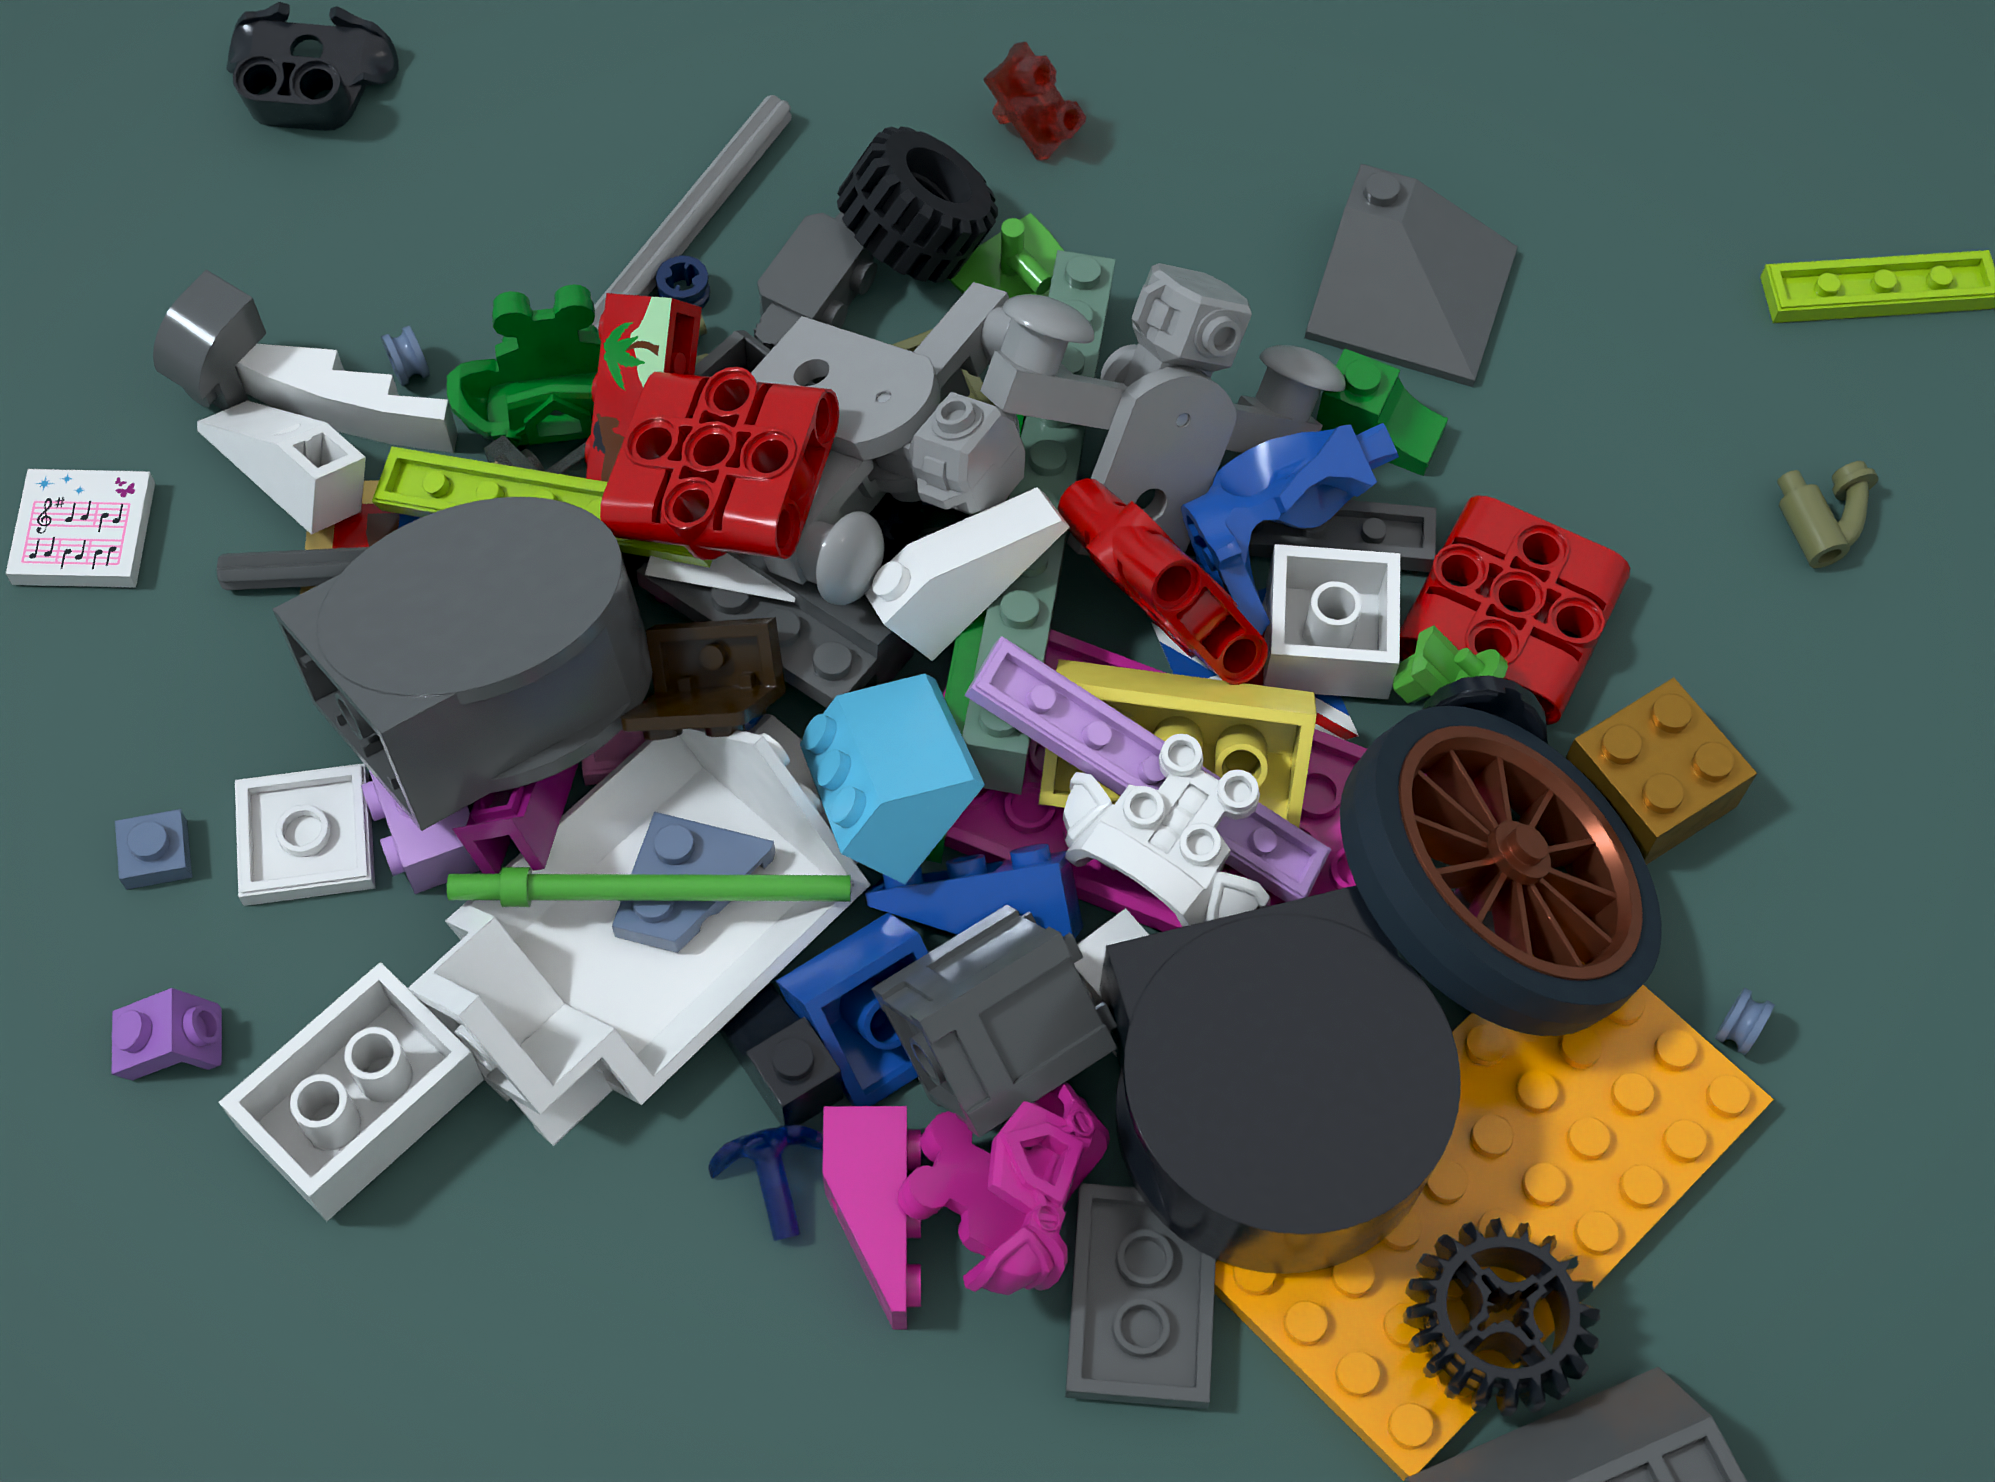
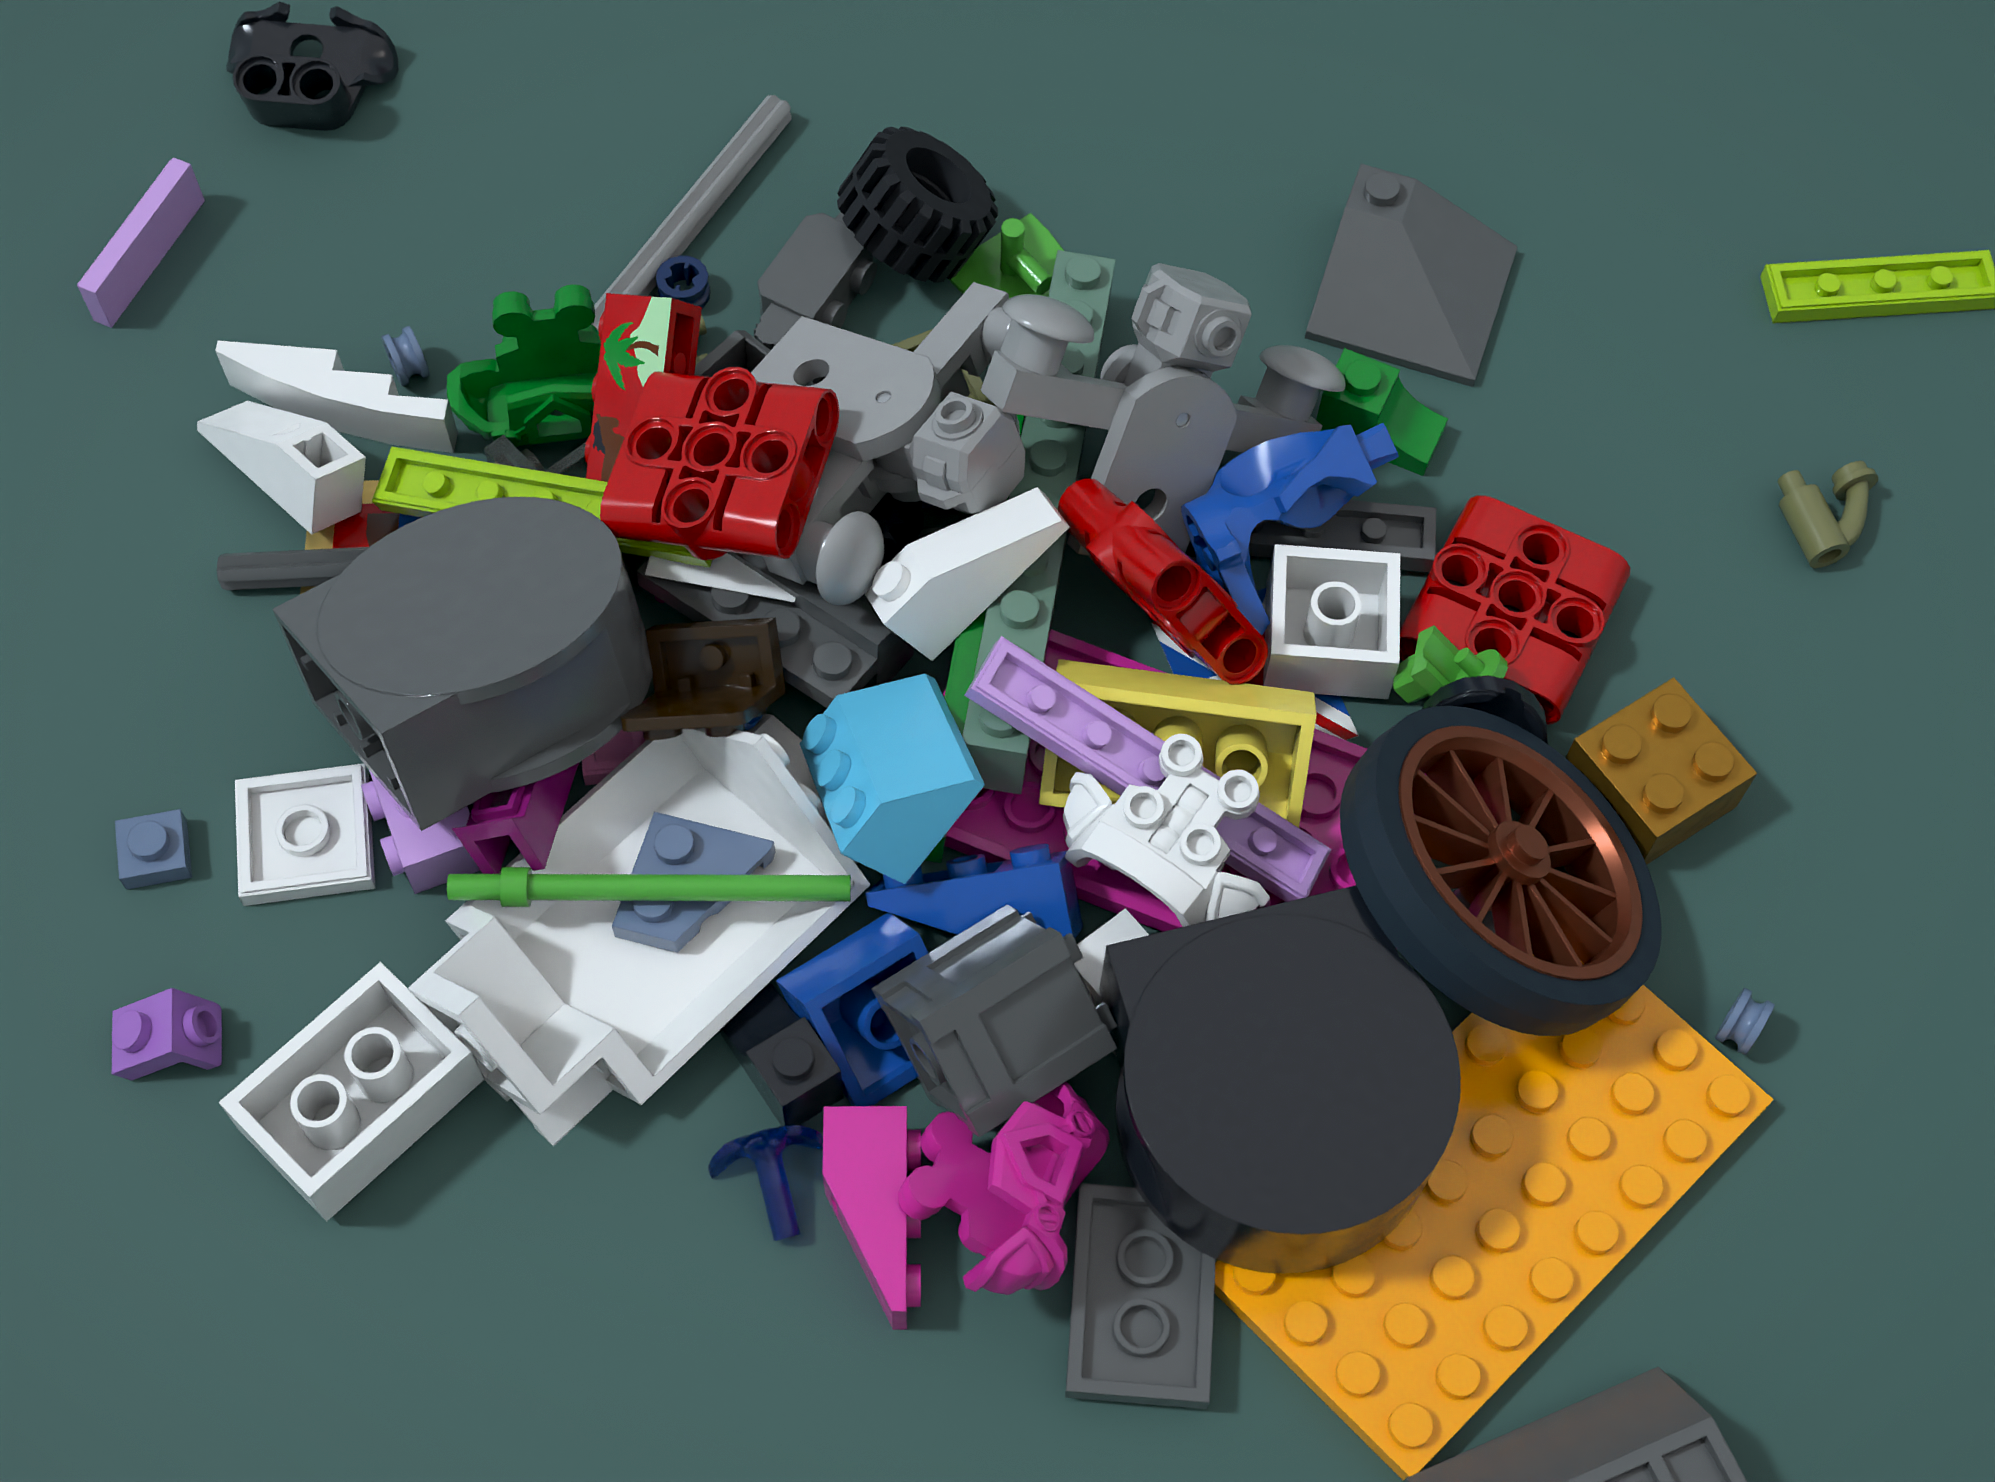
(81, 528): white tile -> none
(141, 242): none -> lavender tile
(206, 338): dark grey brick -> none
(1032, 102): clear red hips -> none
(1514, 1339): black gear -> none

